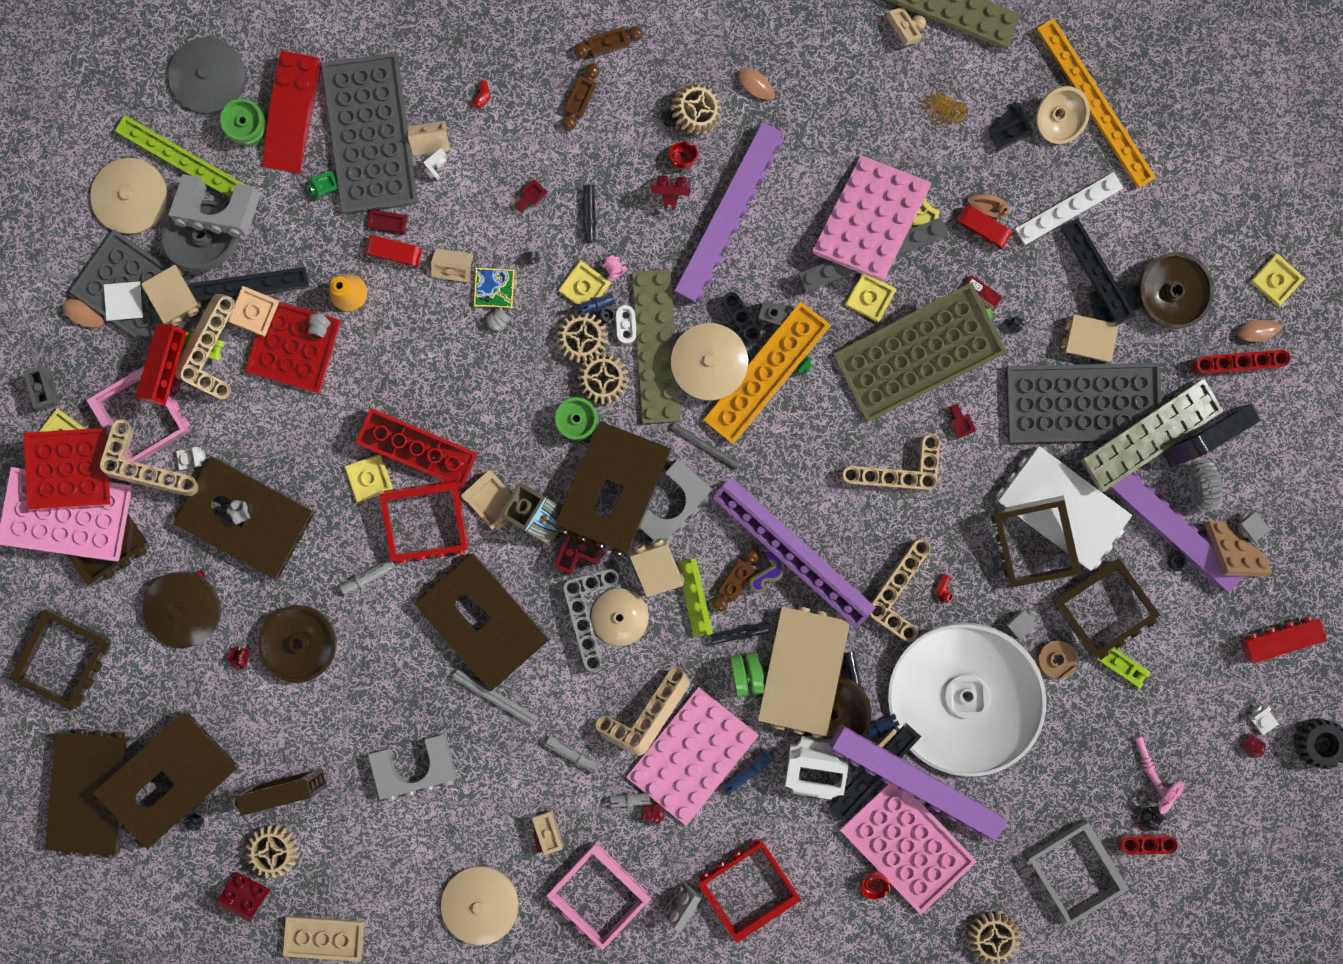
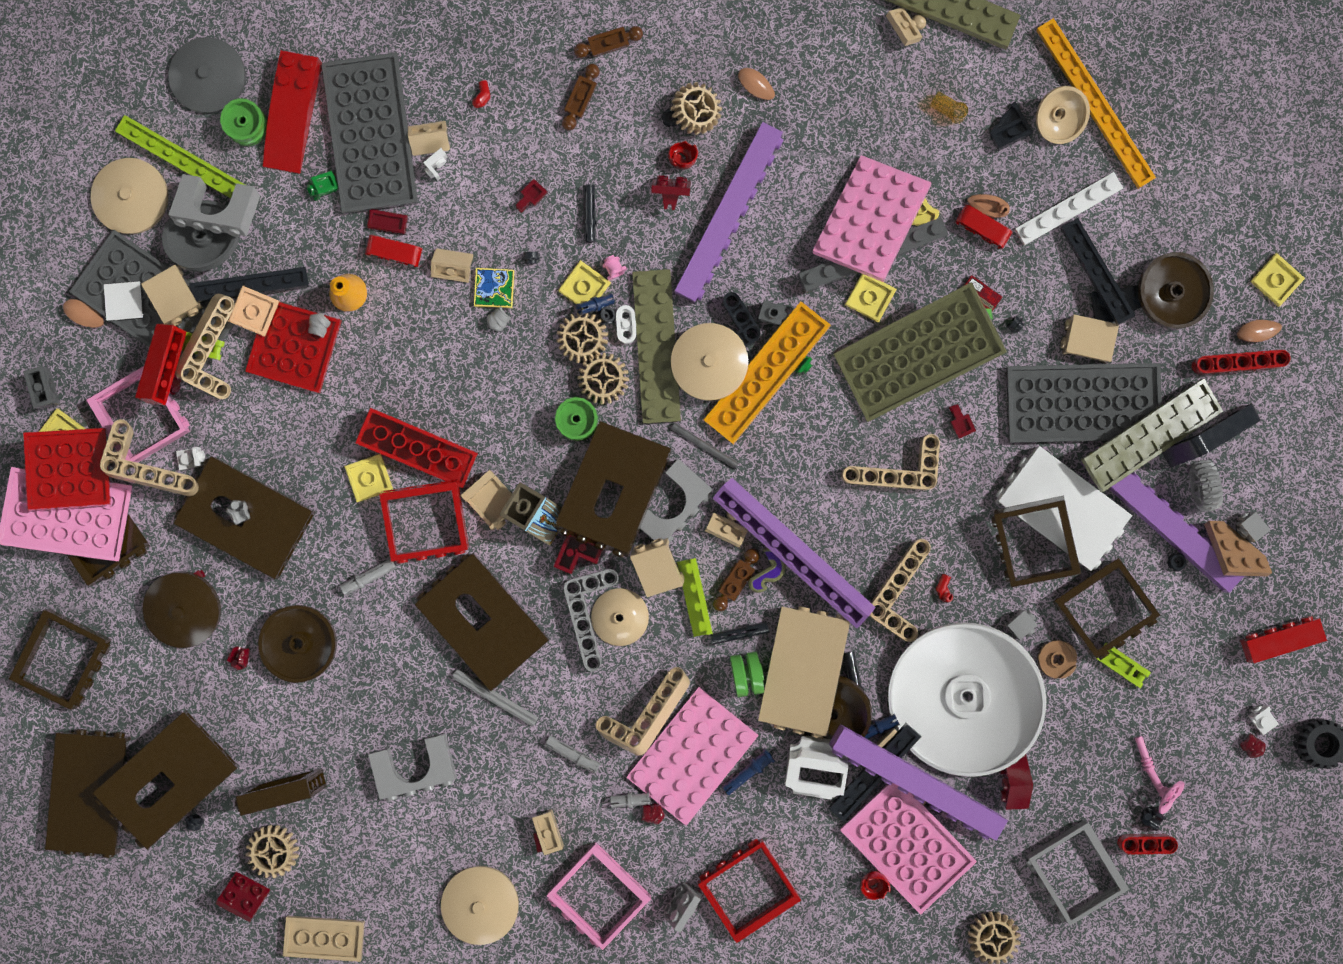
(726, 529): none -> tan plate
(1017, 785): none -> dark red brick

